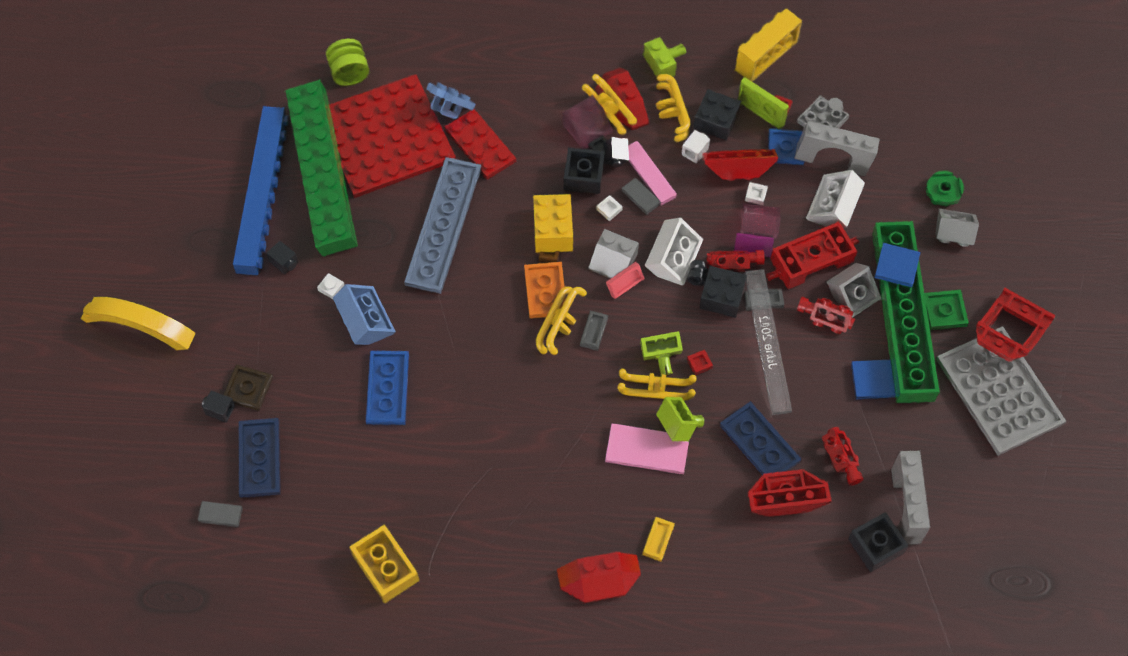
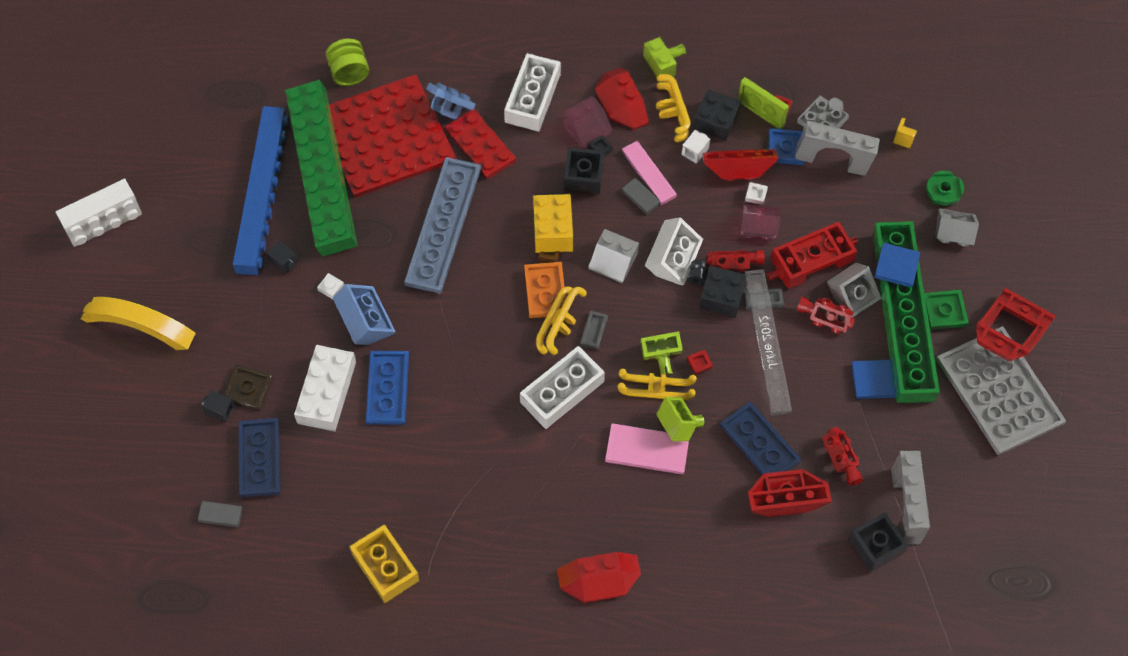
(99, 212): none -> white brick
(325, 388): none -> white brick
(532, 92): none -> white brick
(562, 387): none -> white brick
(609, 208): white plate -> none
(611, 104): yellow piece -> none
(616, 151): brick -> none
(625, 280): coral tile -> none
(658, 539): yellow tile -> none
(752, 242): magenta tile -> none
(768, 45): yellow brick -> none
(836, 198): white slope -> none
(904, 135): none -> yellow panel

